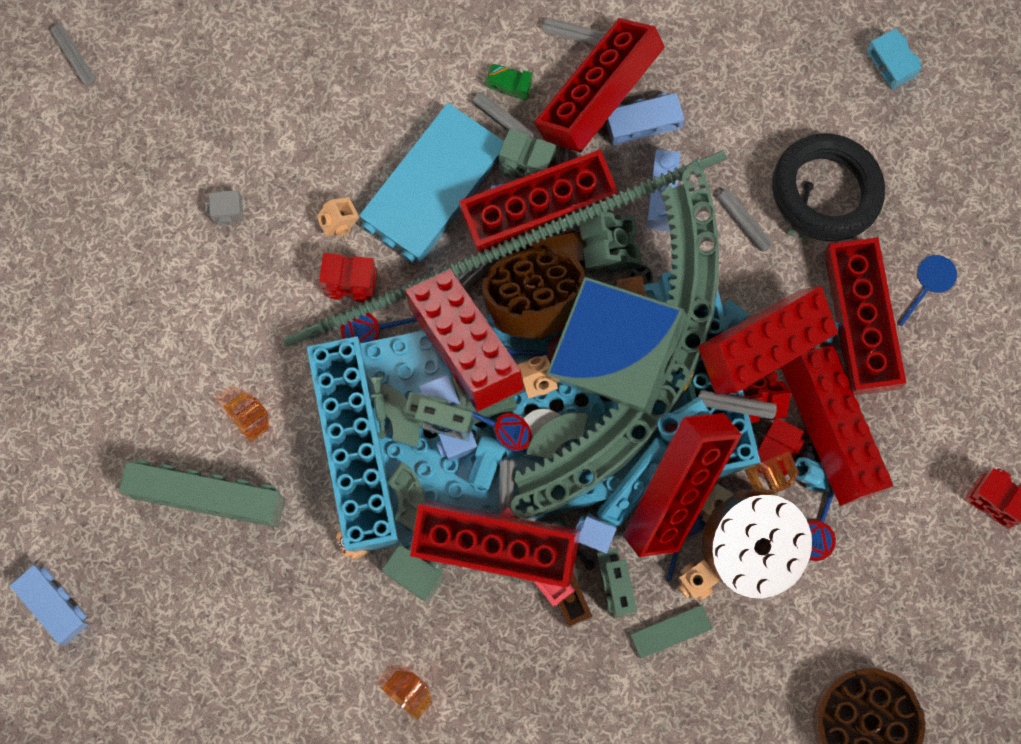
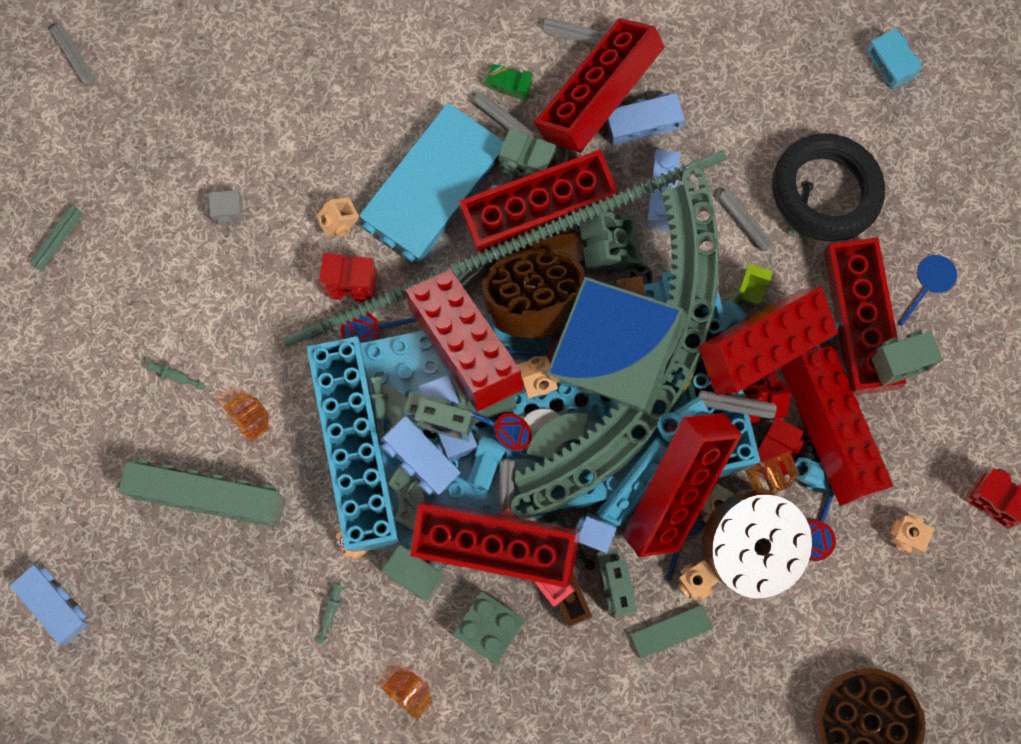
(56, 237): none -> sand green axle
(172, 374): none -> sand green piece
(330, 611): none -> sand green piece
(419, 457): none -> light blue brick
(489, 628): none -> sand green brick
(753, 284): none -> lime panel
(907, 357): none -> sand green brick
(919, 537): none -> light nougat brick

